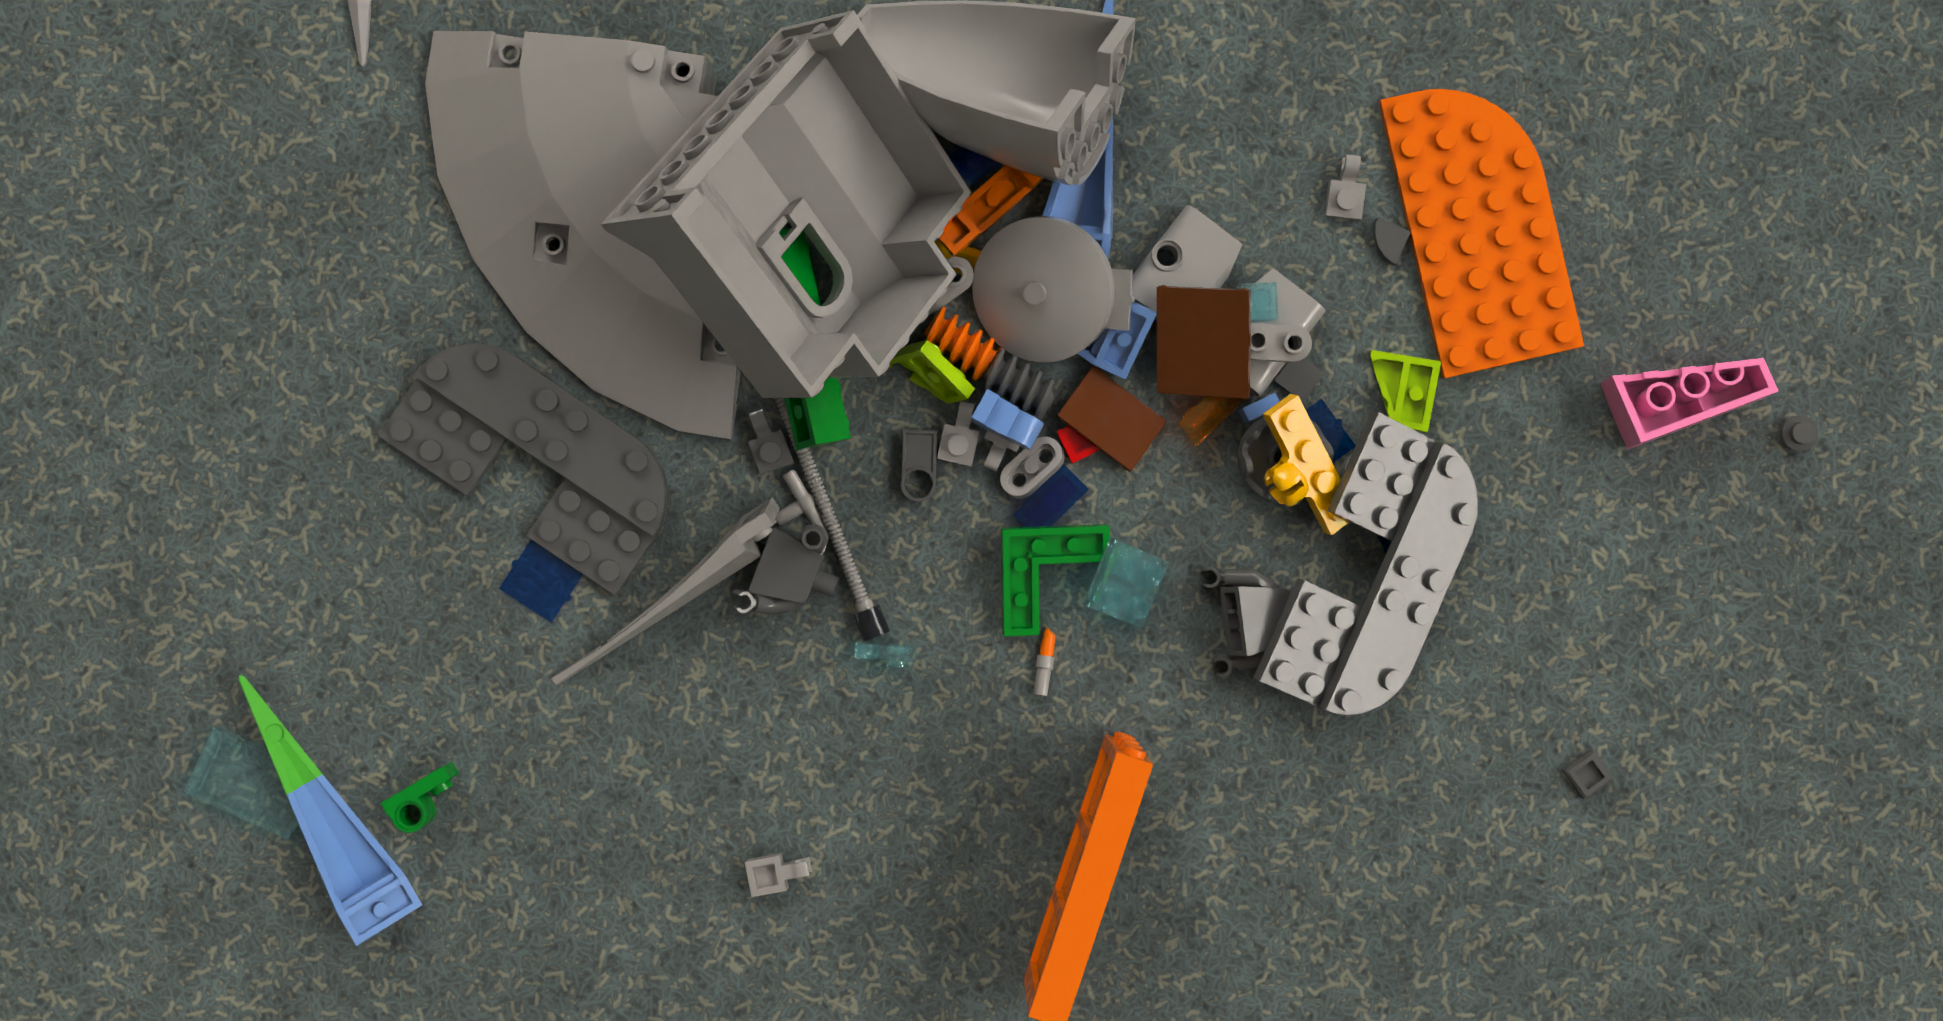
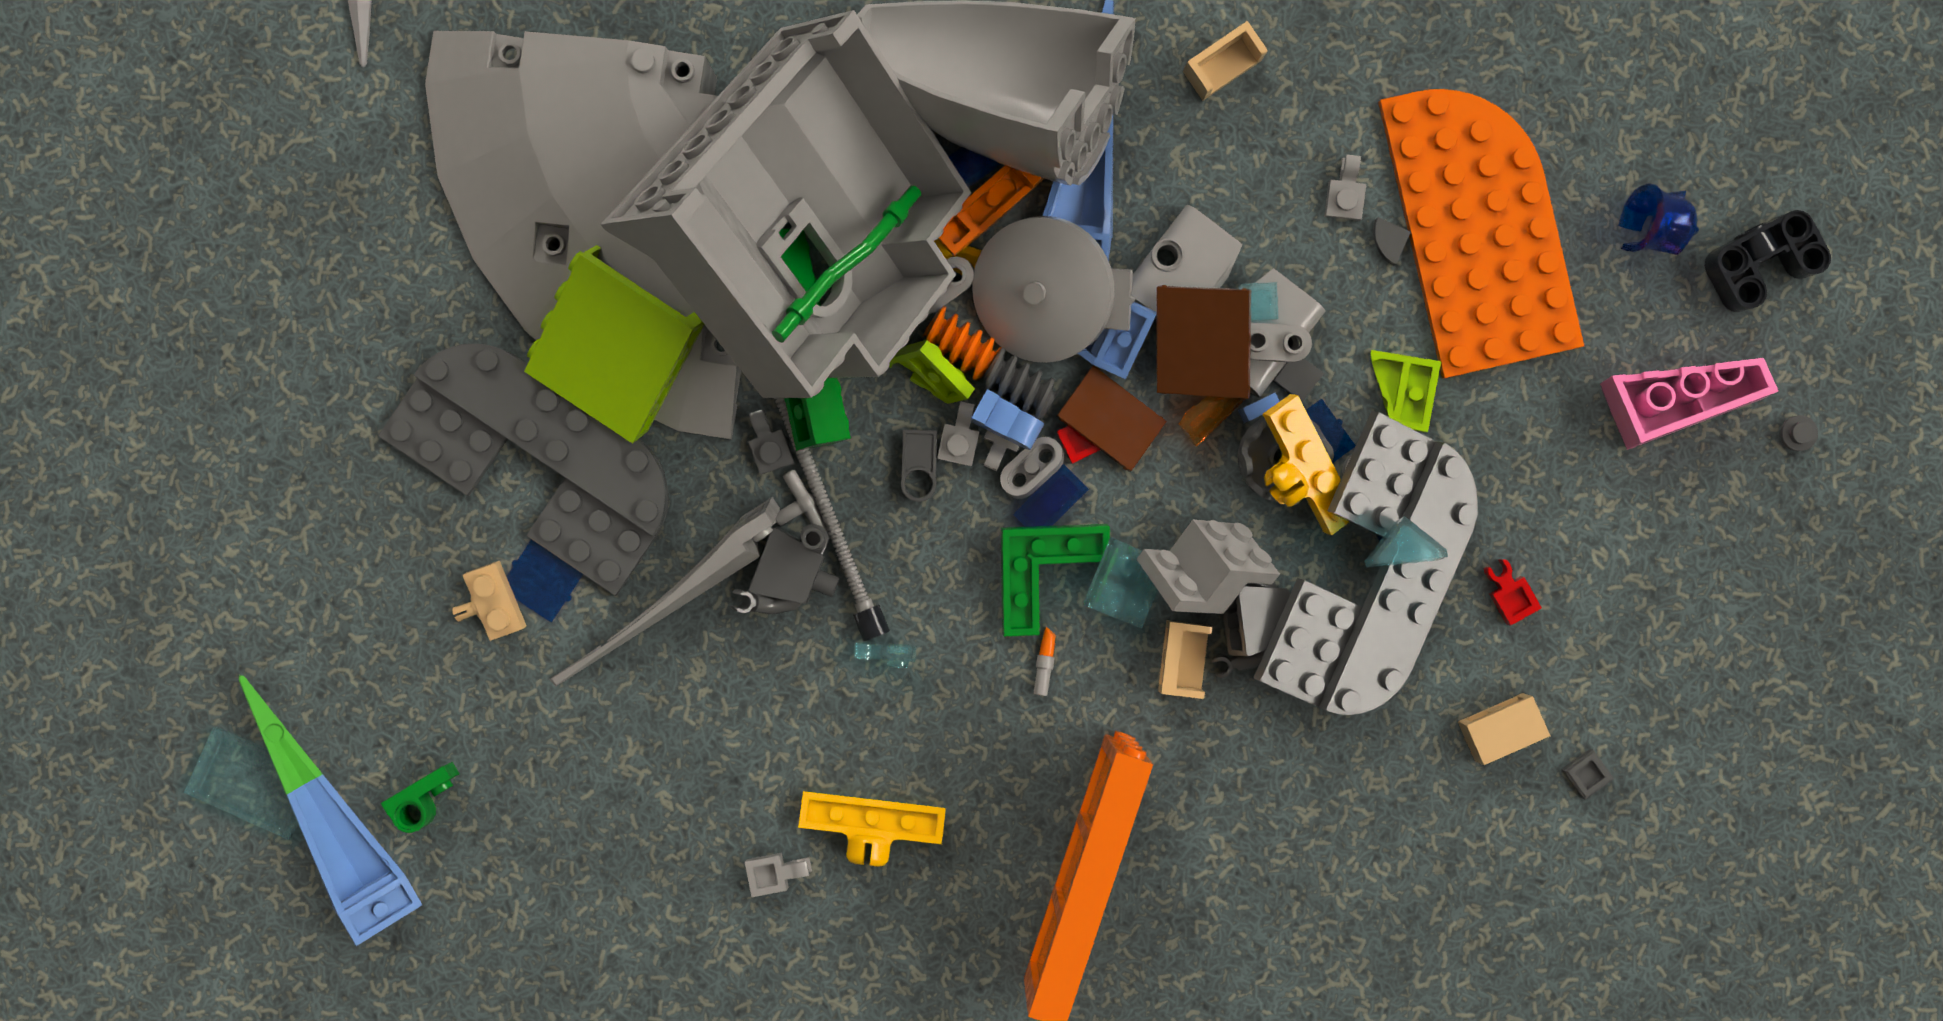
(491, 601): none -> tan plate
(611, 346): none -> lime panel
(802, 308): none -> green bar
(871, 823): none -> yellow plate
(1183, 659): none -> tan panel
(1208, 567): none -> light grey bracket
(1225, 60): none -> tan panel
(1405, 545): none -> clear light blue slope
(1504, 728): none -> tan panel
(1514, 596): none -> red plate
(1673, 219): none -> clear blue helmet
(1760, 245): none -> black beam

